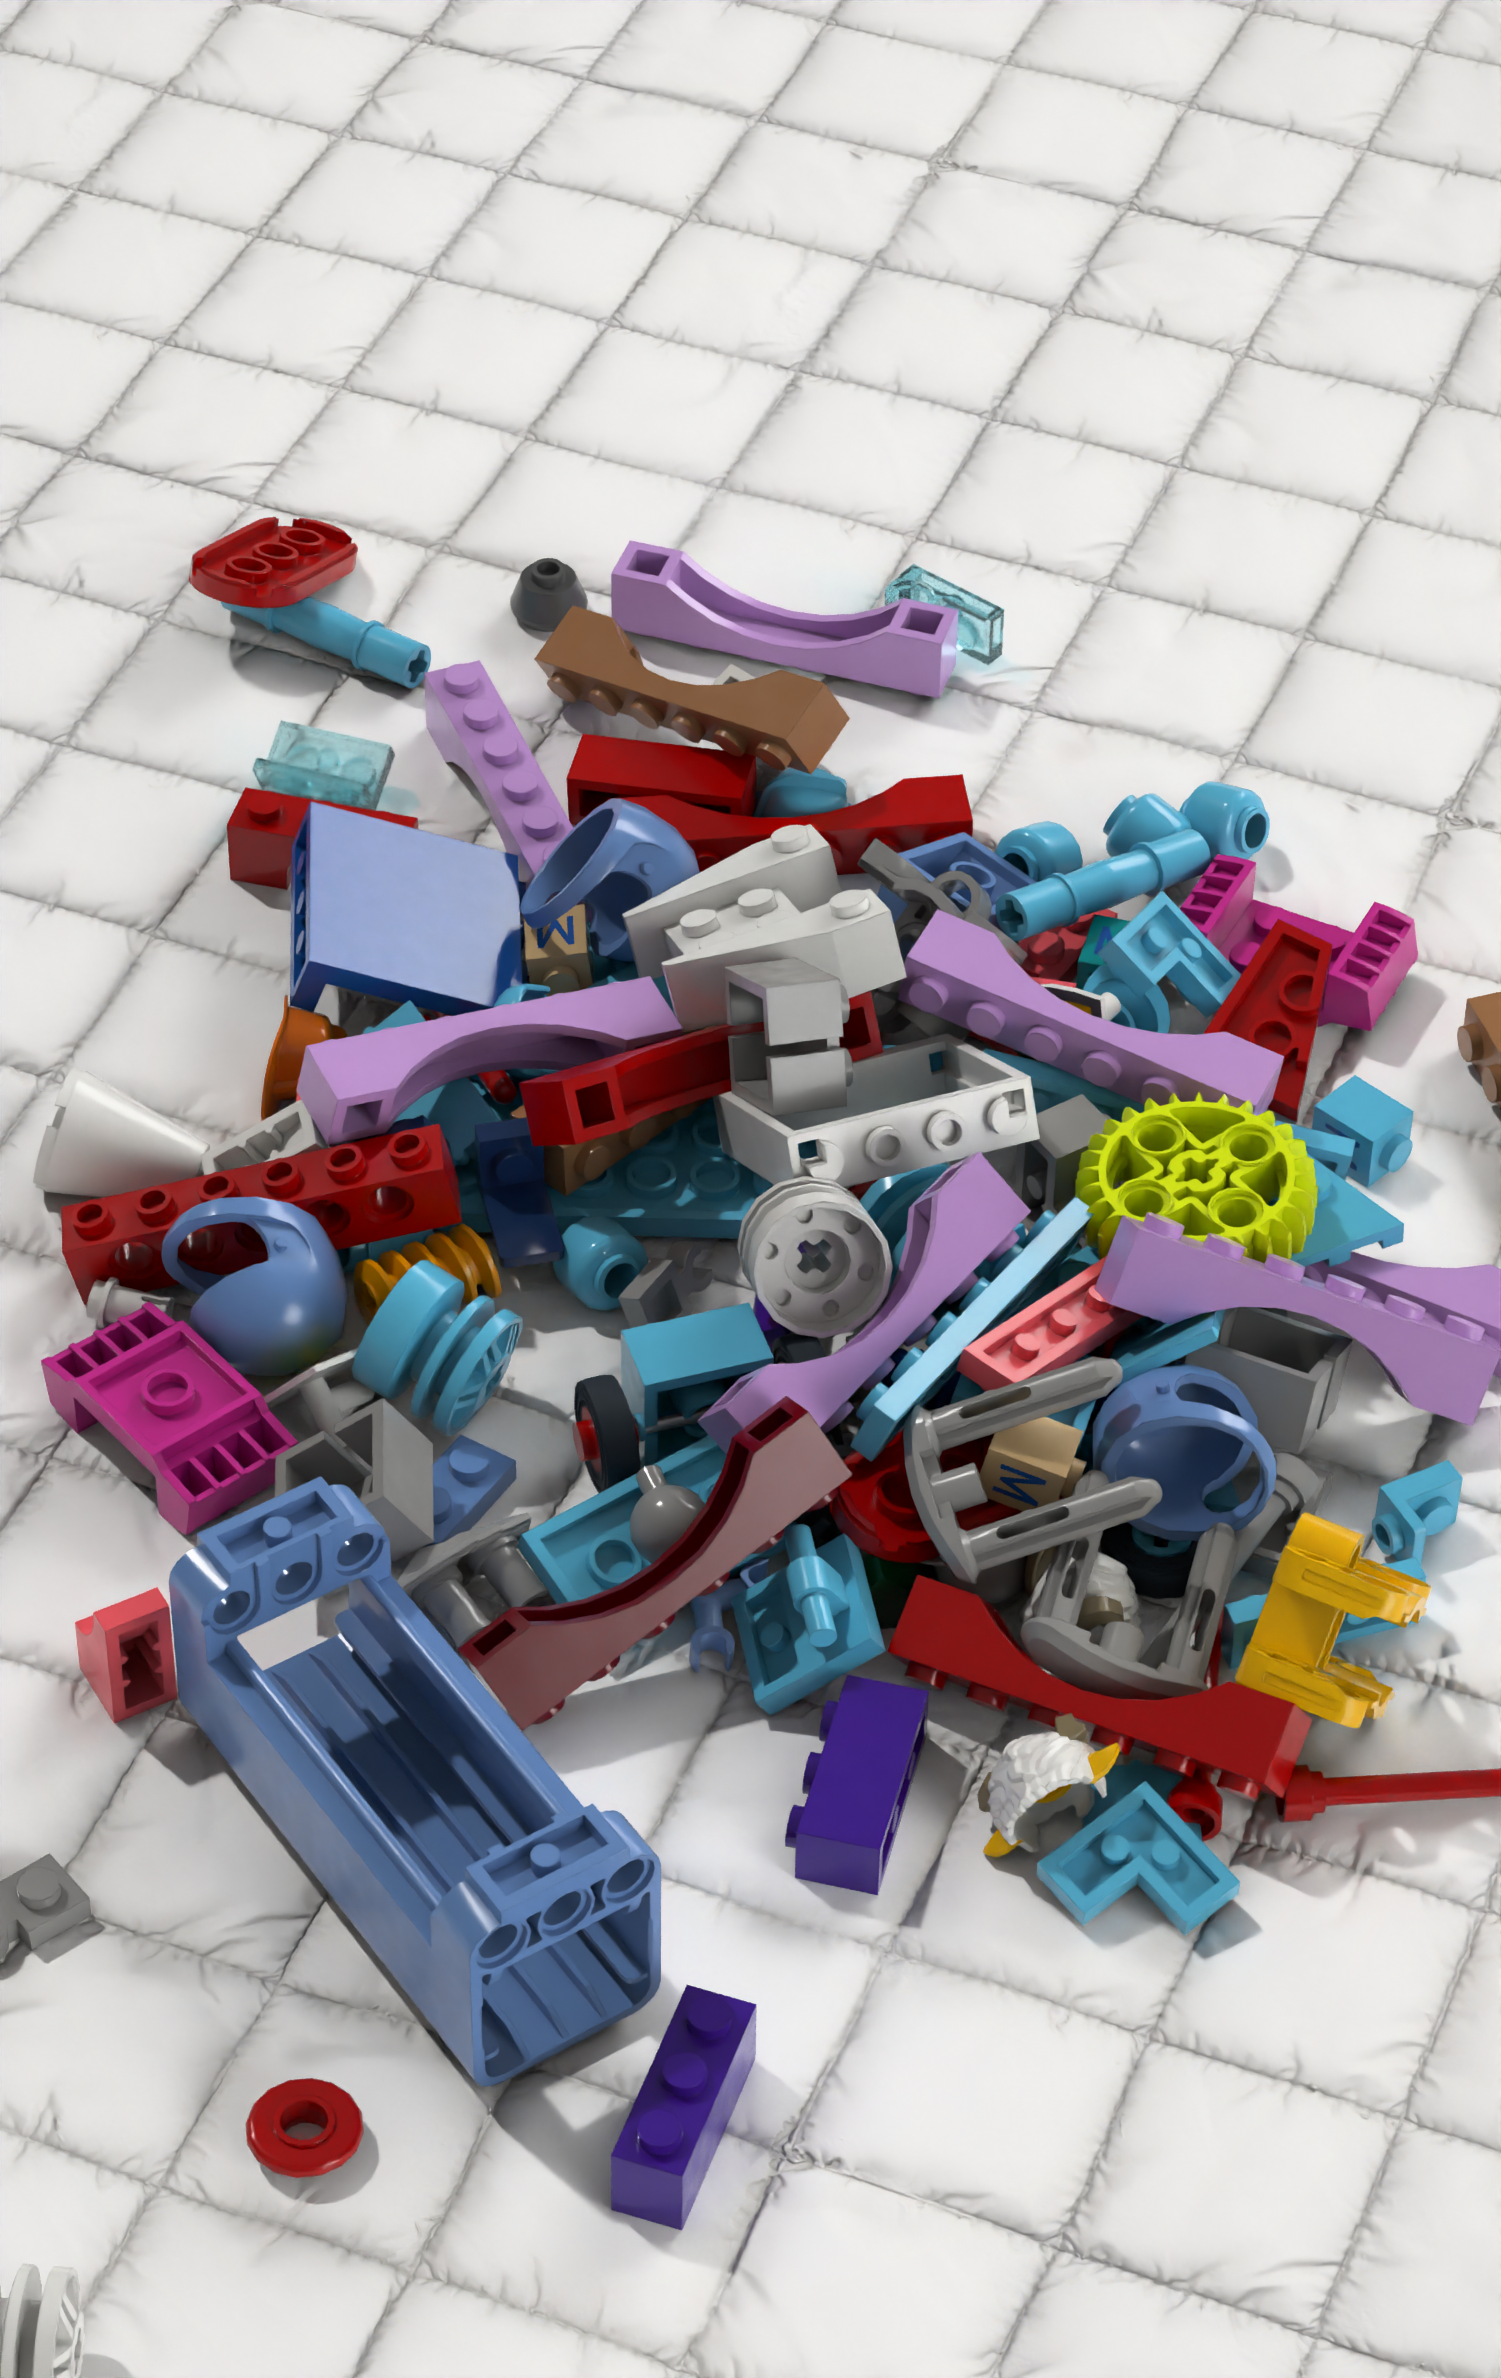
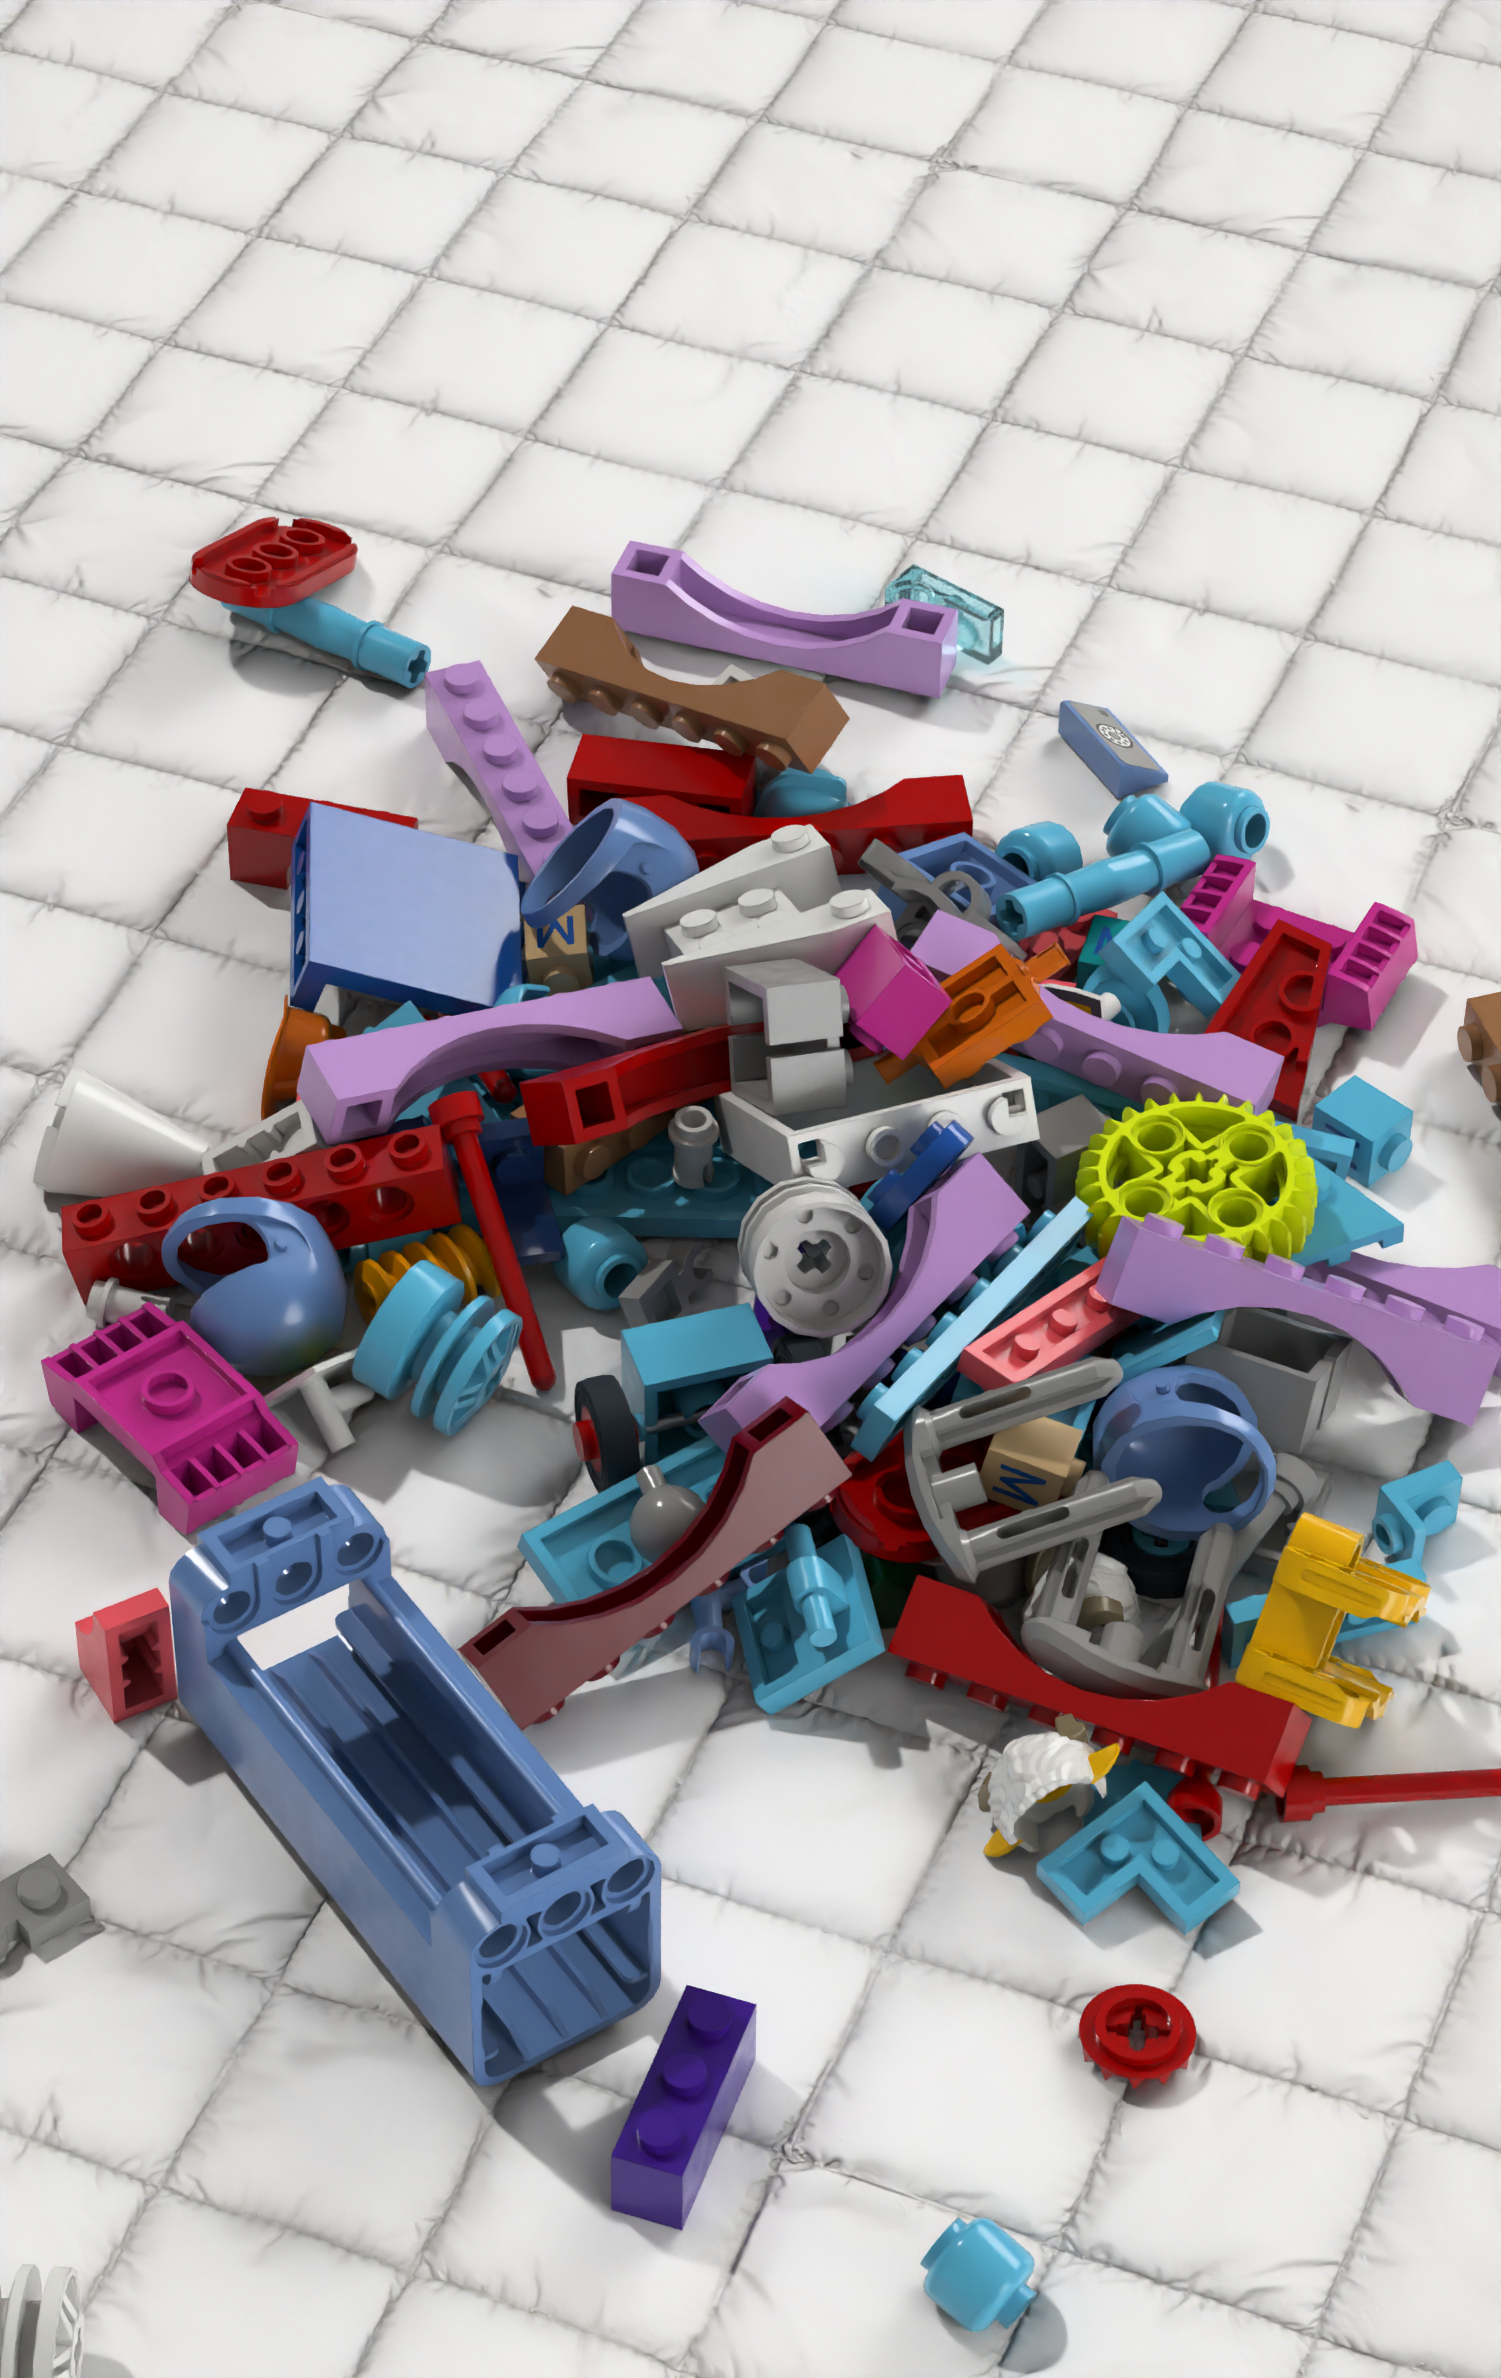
(298, 2103): red piece -> none
(325, 766): clear light blue bracket -> none
(401, 1476): light grey piece -> none
(442, 1570): light grey connector -> none
(460, 1124): none -> red piece
(466, 1485): medium blue plate -> none
(546, 594): dark grey cone -> none
(693, 1136): none -> white pin
(858, 1784): dark purple brick -> none
(890, 994): none -> dark pink brick
(936, 1152): none -> blue plate
(979, 2274): none -> medium azure head
(990, 1010): none -> orange plate
(1109, 748): none -> medium blue slope
(1166, 2028): none -> red gear

